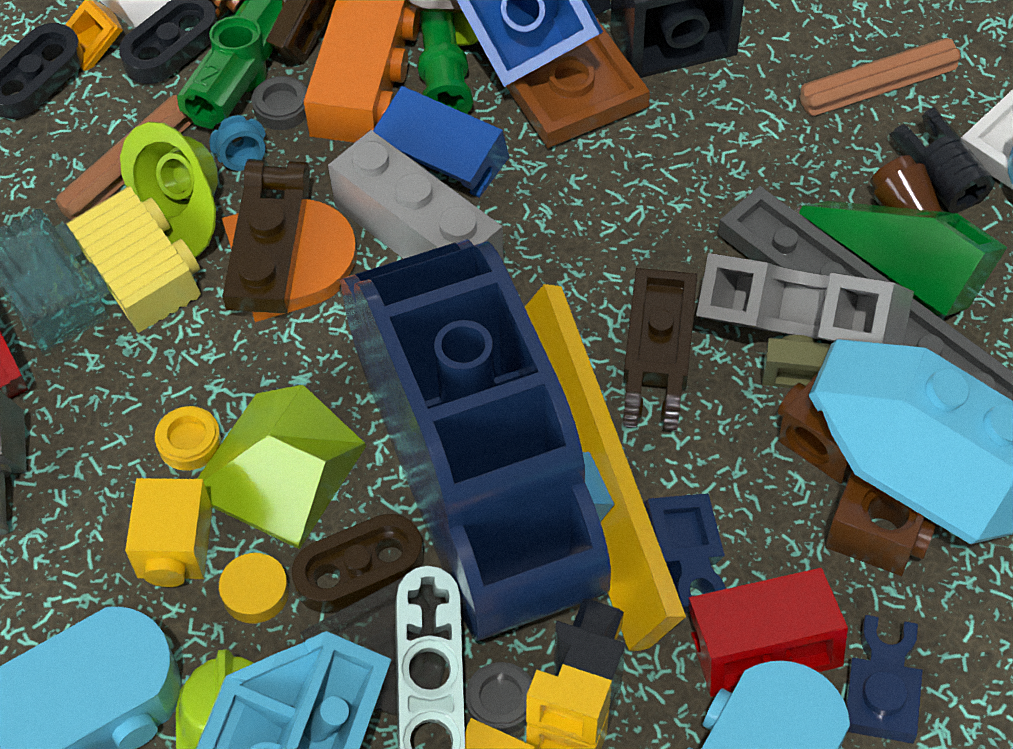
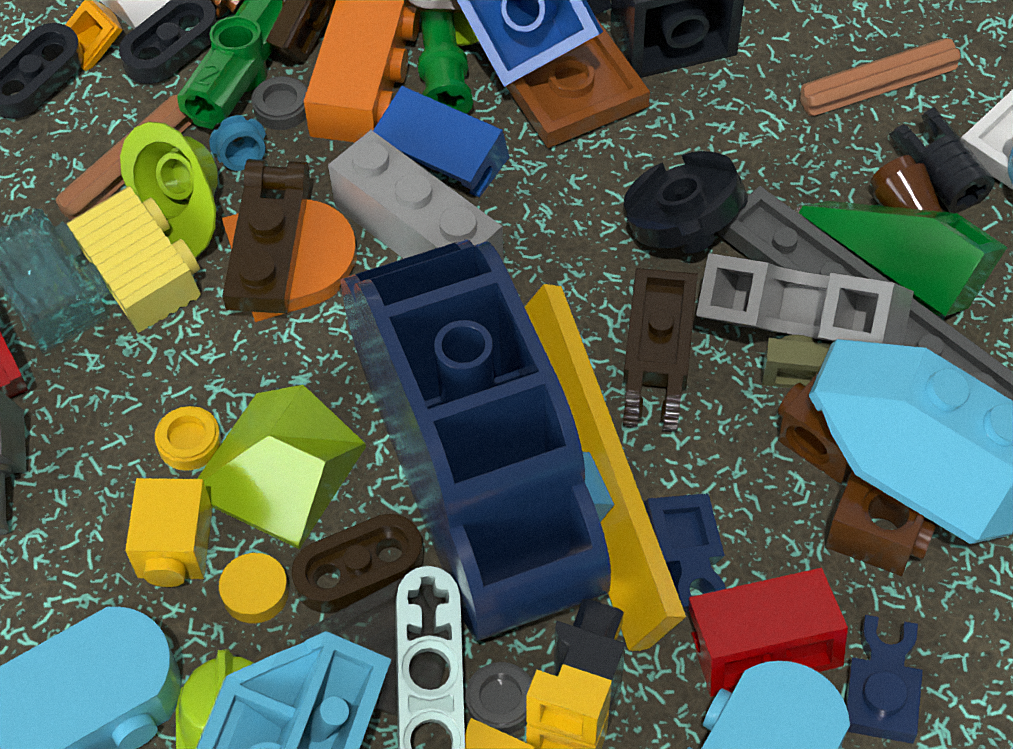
(685, 202): none -> black plate

